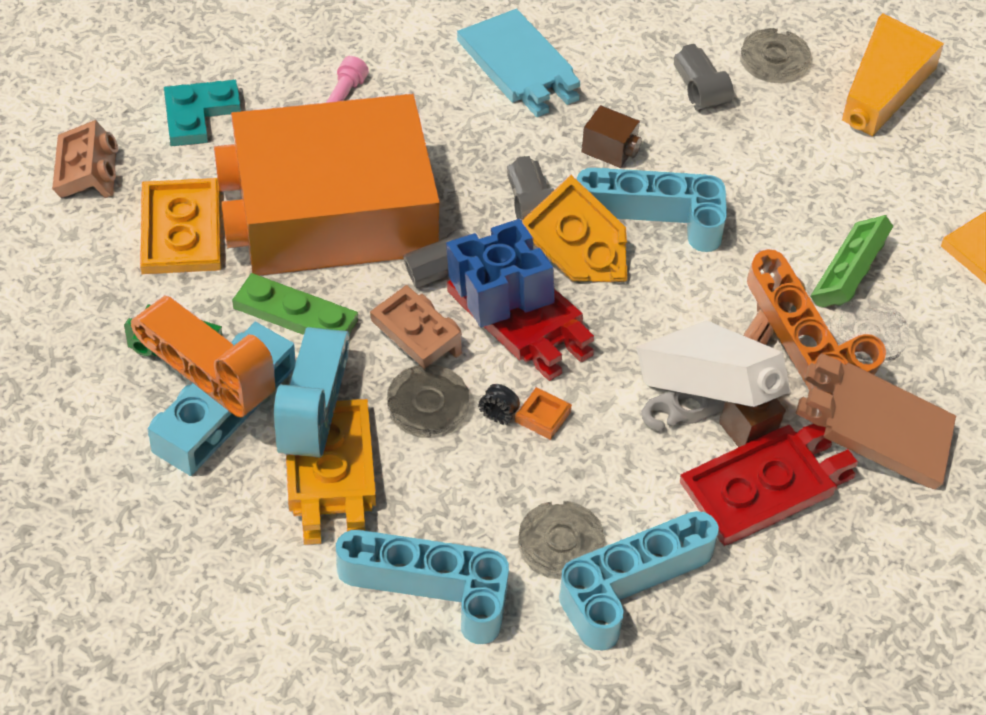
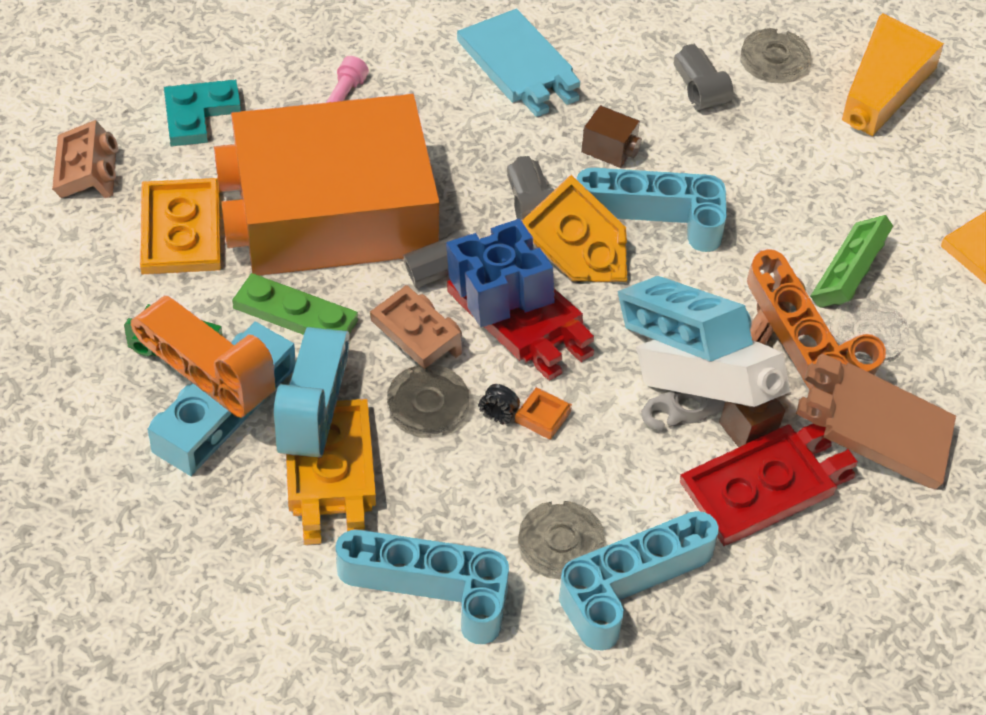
(686, 318): none -> medium azure brick

